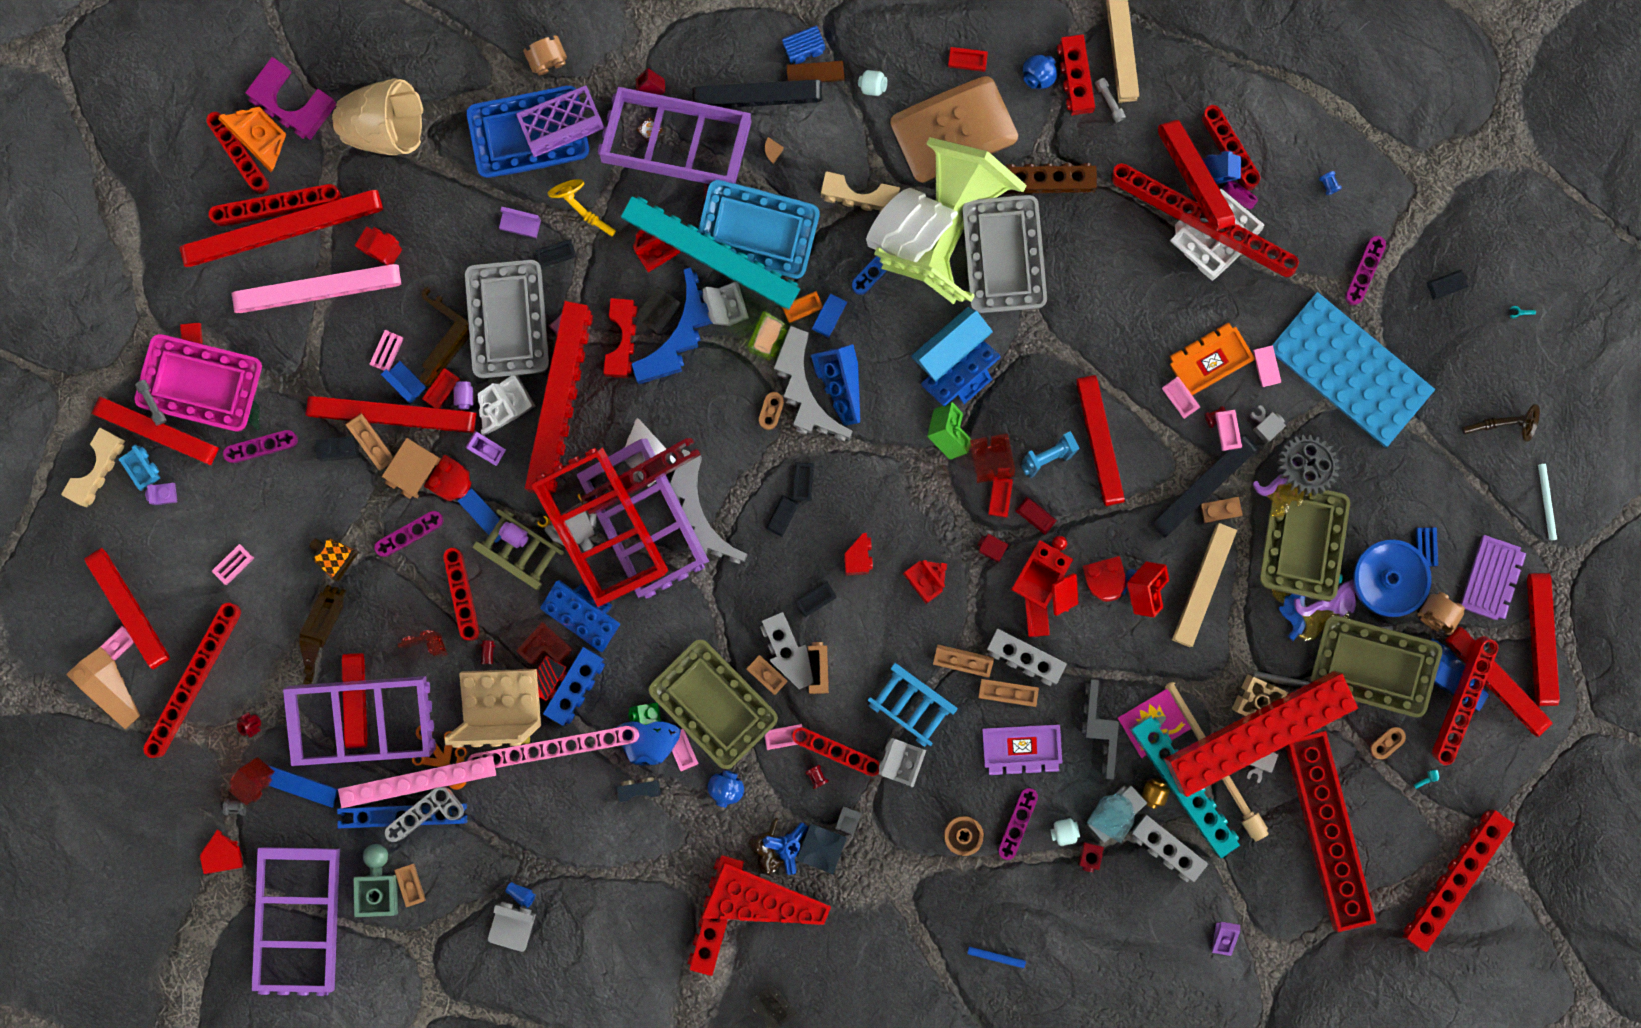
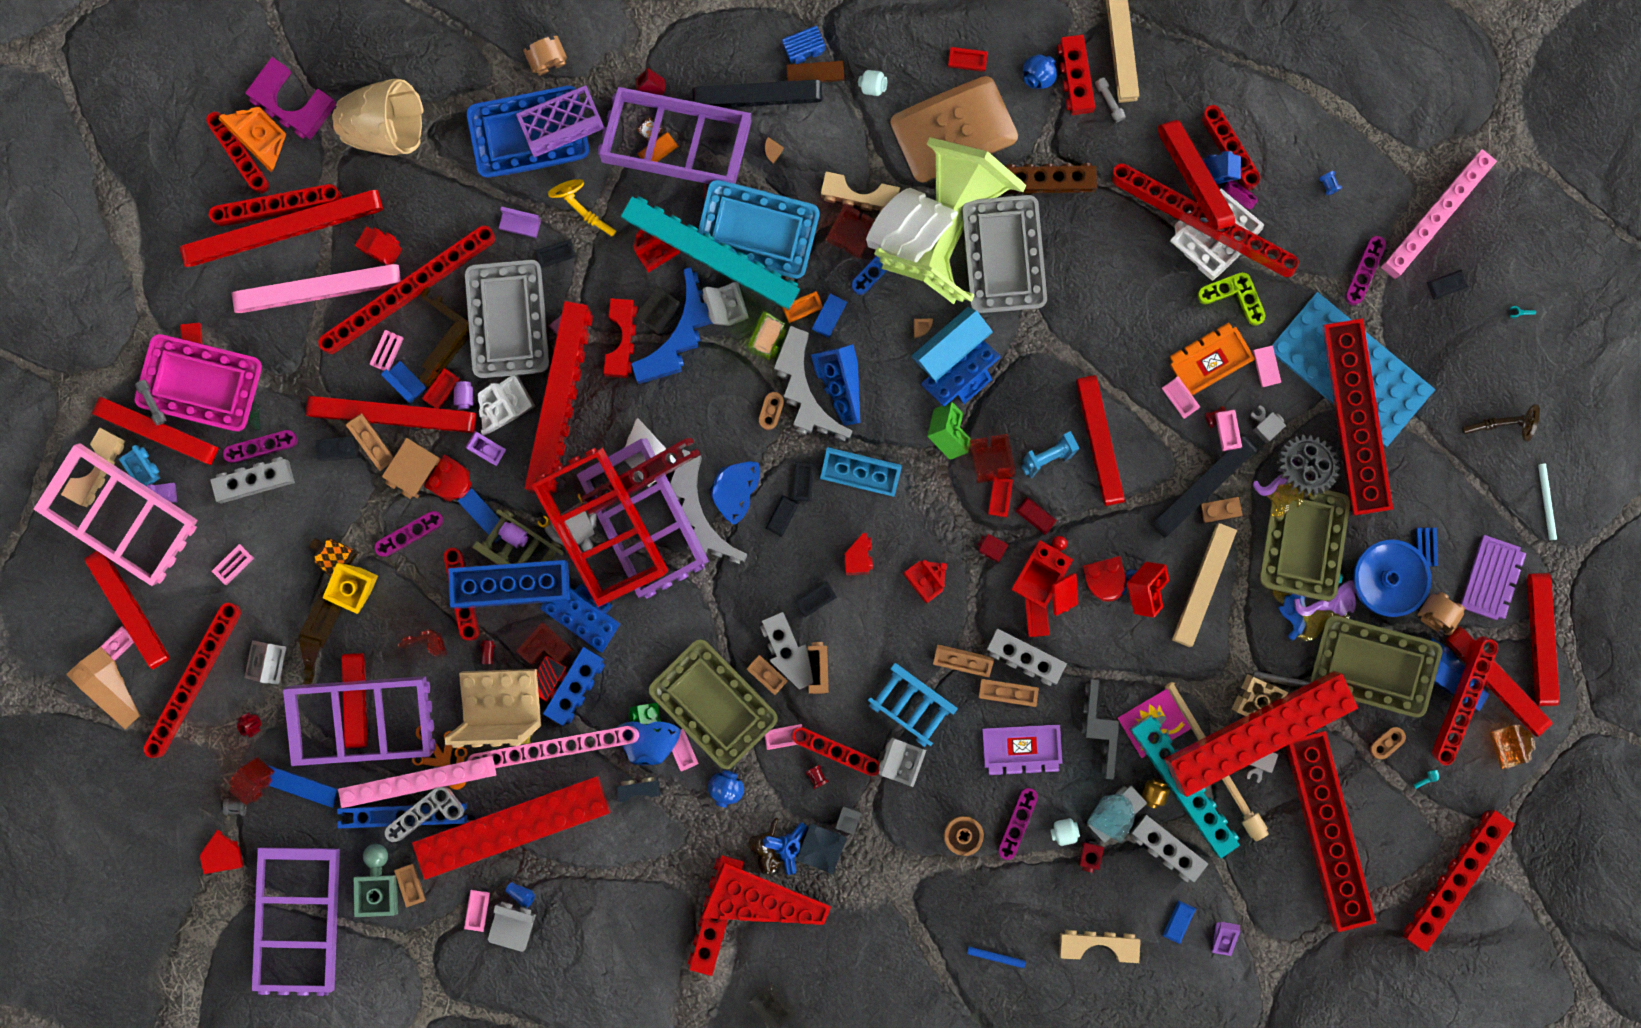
(116, 474): none -> bright pink window
(265, 662): none -> light grey bracket
(282, 477): none -> light grey brick
(350, 587): none -> yellow slope
(397, 290): none -> red beam
(477, 910): none -> bright pink tile
(509, 584): none -> blue brick
(511, 827): none -> red brick
(664, 145): none -> orange tile
(733, 489): none -> blue piece
(850, 231): none -> clear red piece
(860, 471): none -> dark azure slope
(922, 327): none -> medium nougat tile
(1074, 945): none -> tan arch
(1179, 922): none -> blue tile
(1235, 288): none -> lime beam
(1357, 417): none -> red brick
(1438, 214): none -> bright pink brick
(1512, 745): none -> clear orange slope

